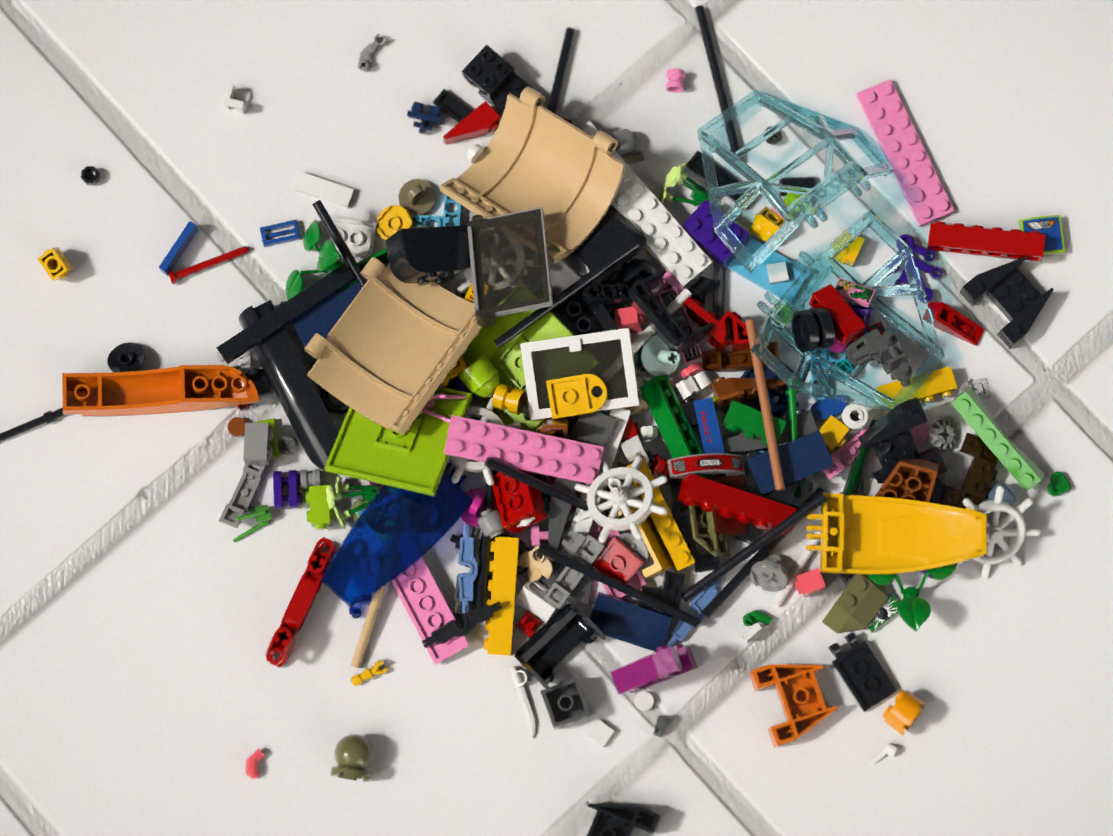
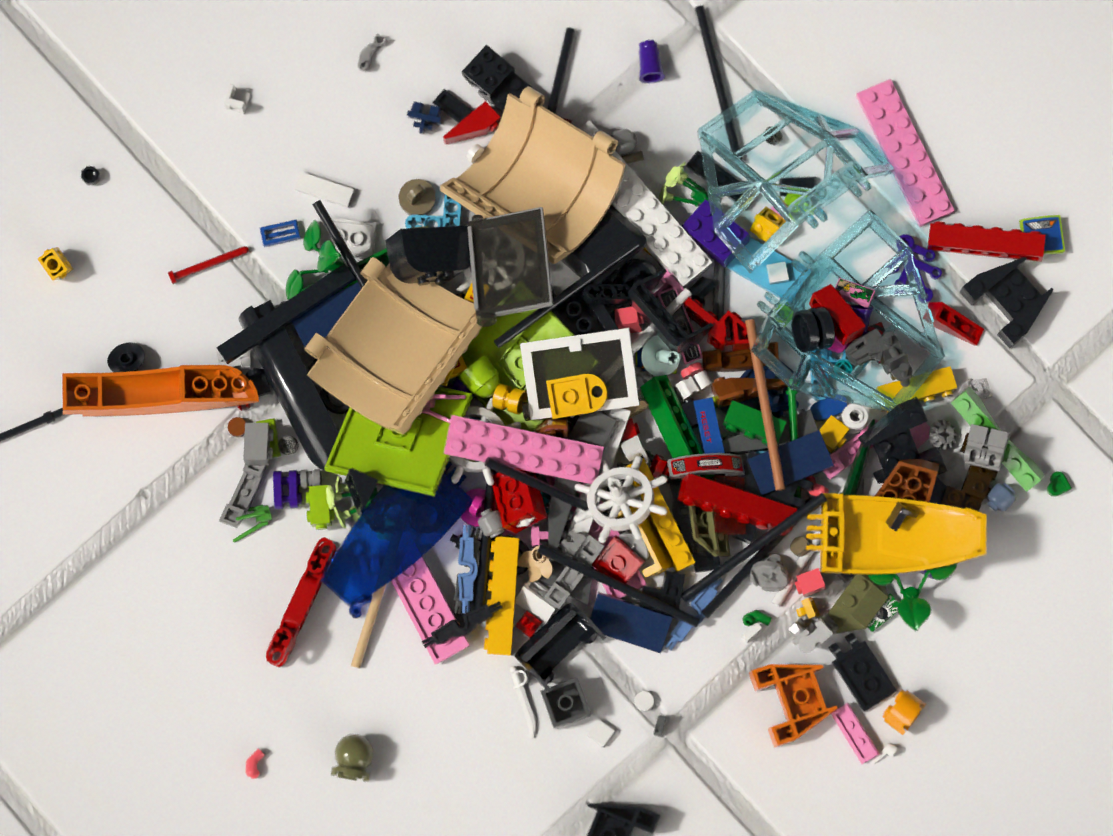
(178, 248): blue tile -> none
(360, 488): none -> black slope
(368, 673): yellow piece -> none
(393, 219): yellow tile -> none
(649, 432): white tile -> none
(650, 62): none -> dark purple plant
(655, 668): magenta wedge -> none
(675, 80): bright pink wheel -> none
(798, 546): none -> dark tan tile
(808, 637): none -> light grey hips
(809, 609): none -> yellow tile
(817, 488): none -> coral arm
(850, 253): yellow head -> none
(855, 733): none -> bright pink tile
(898, 515): none -> tile
(995, 444): none -> light grey hips
(996, 530): white piece -> none

